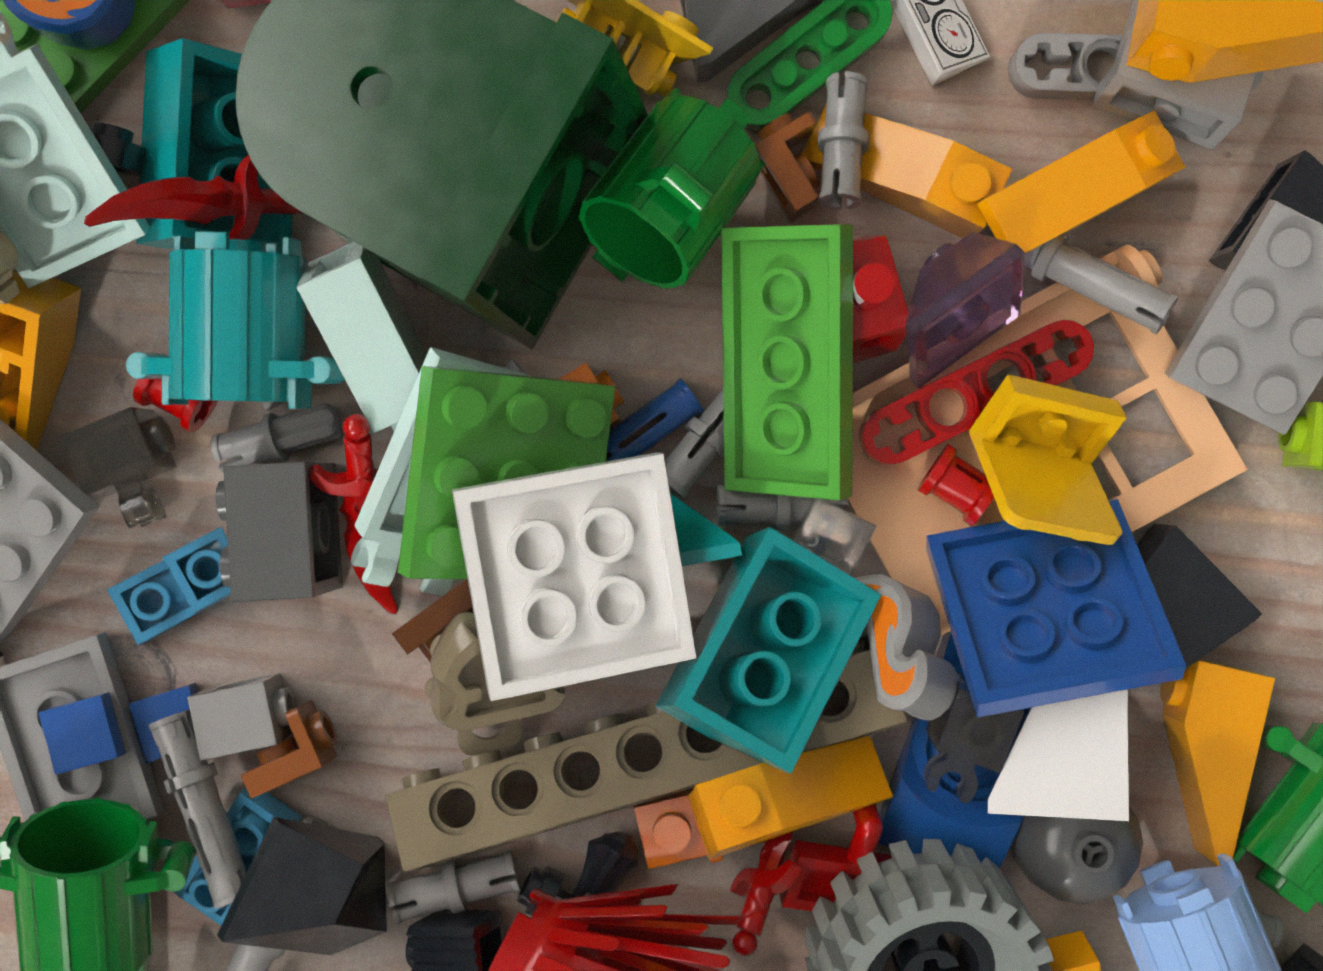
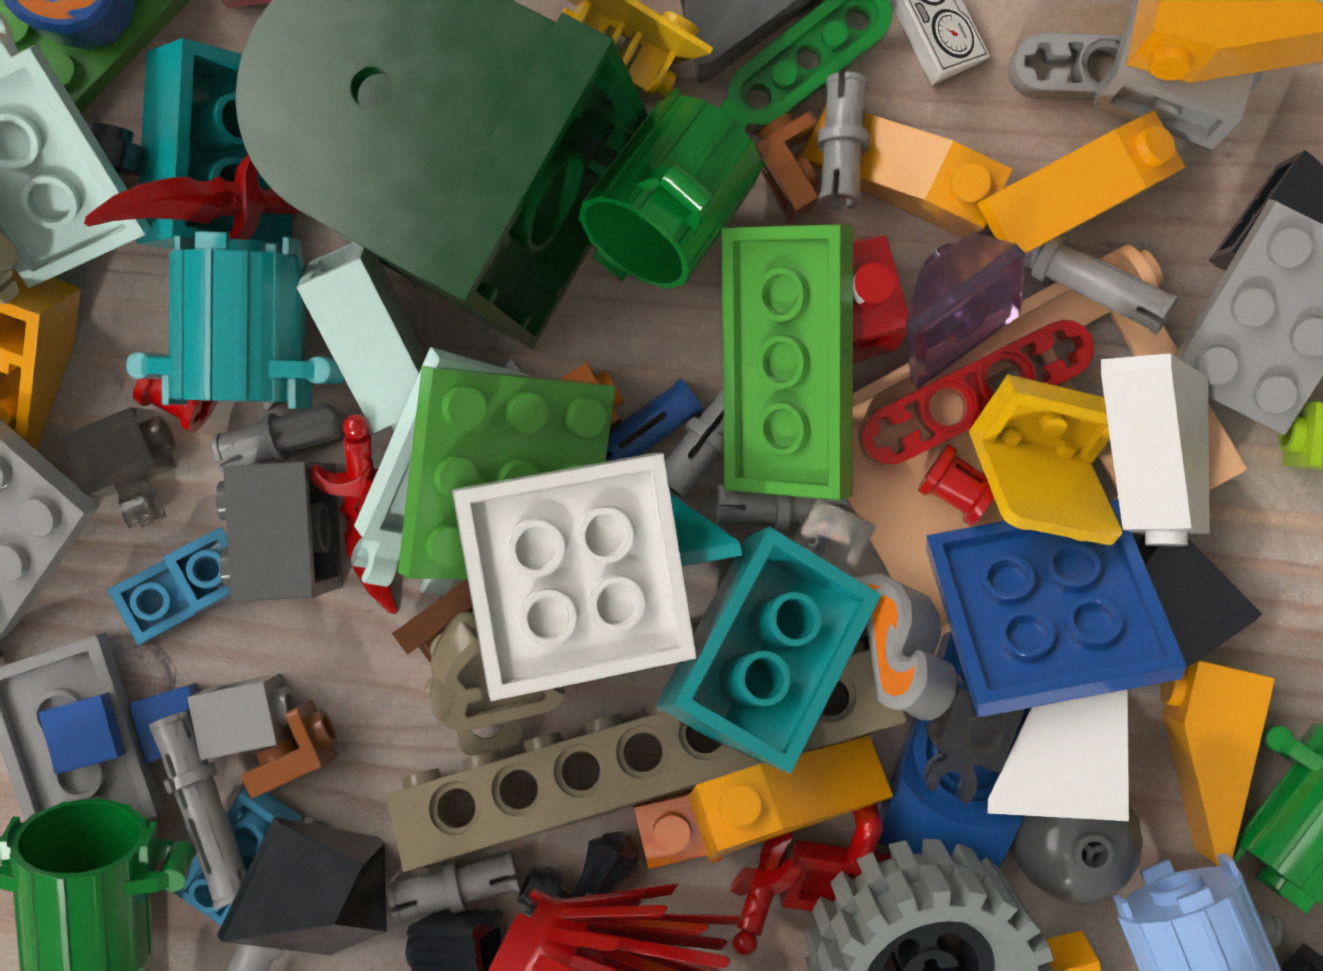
(1159, 446): none -> white slope

